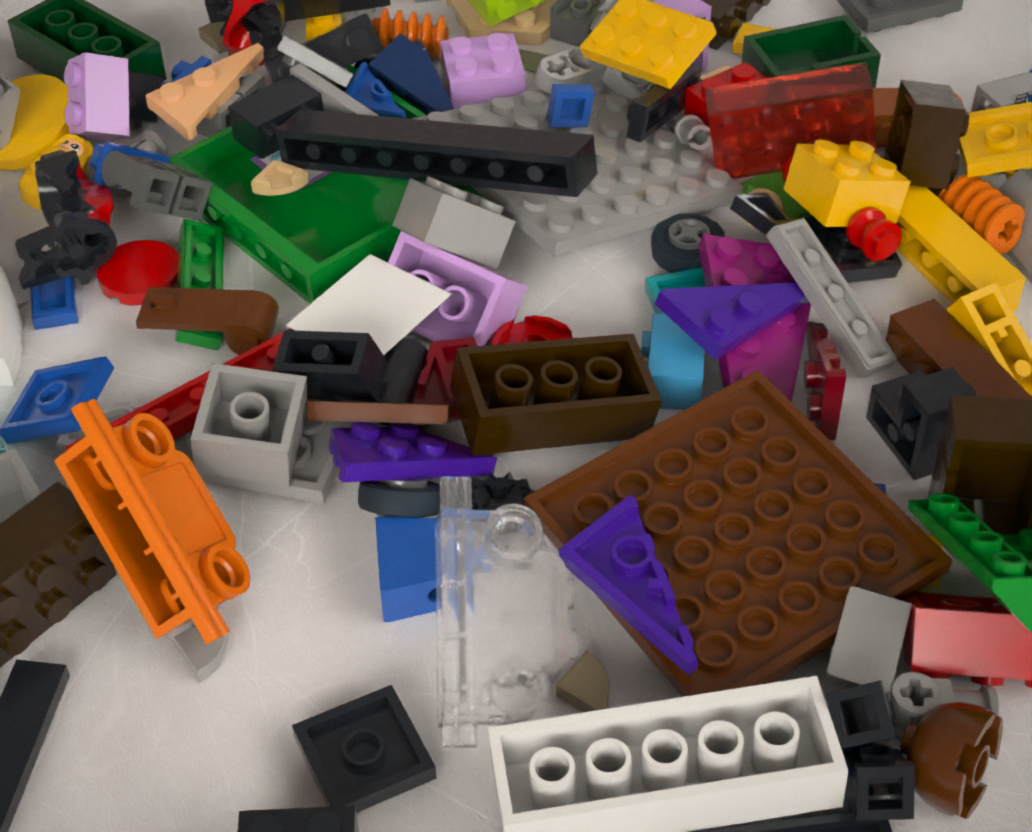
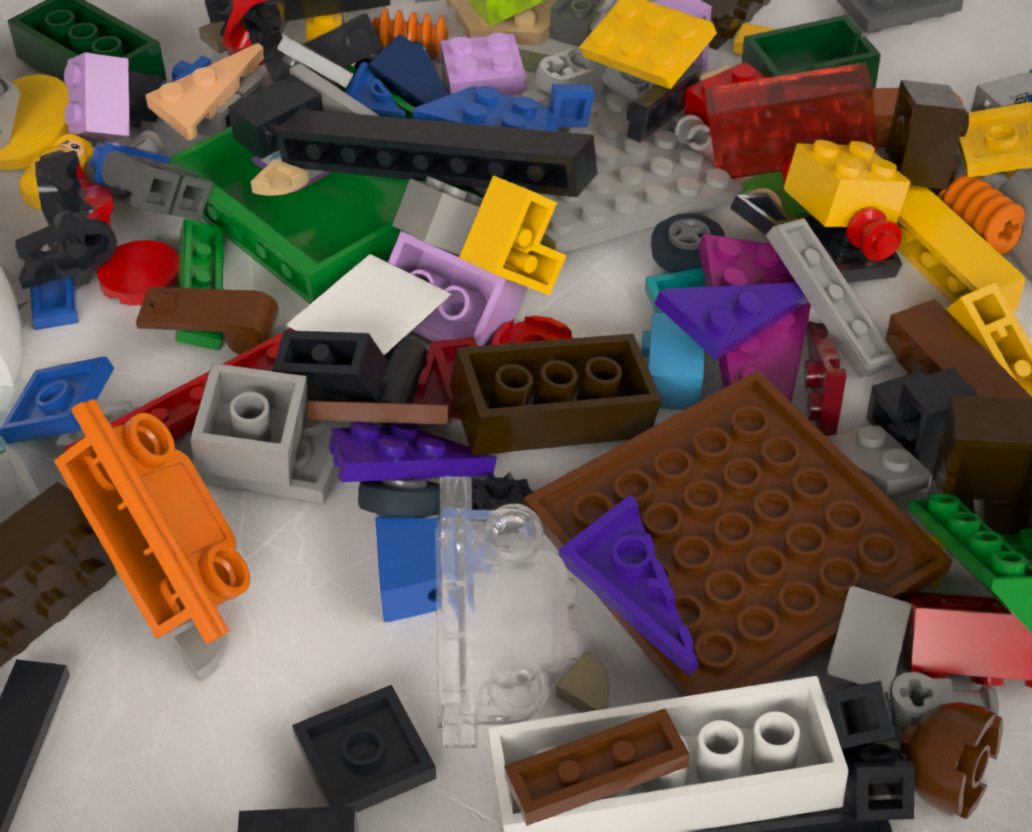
(488, 107): none -> blue wing
(509, 236): none -> yellow brick
(596, 766): none -> reddish brown plate
(882, 460): none -> light grey wing

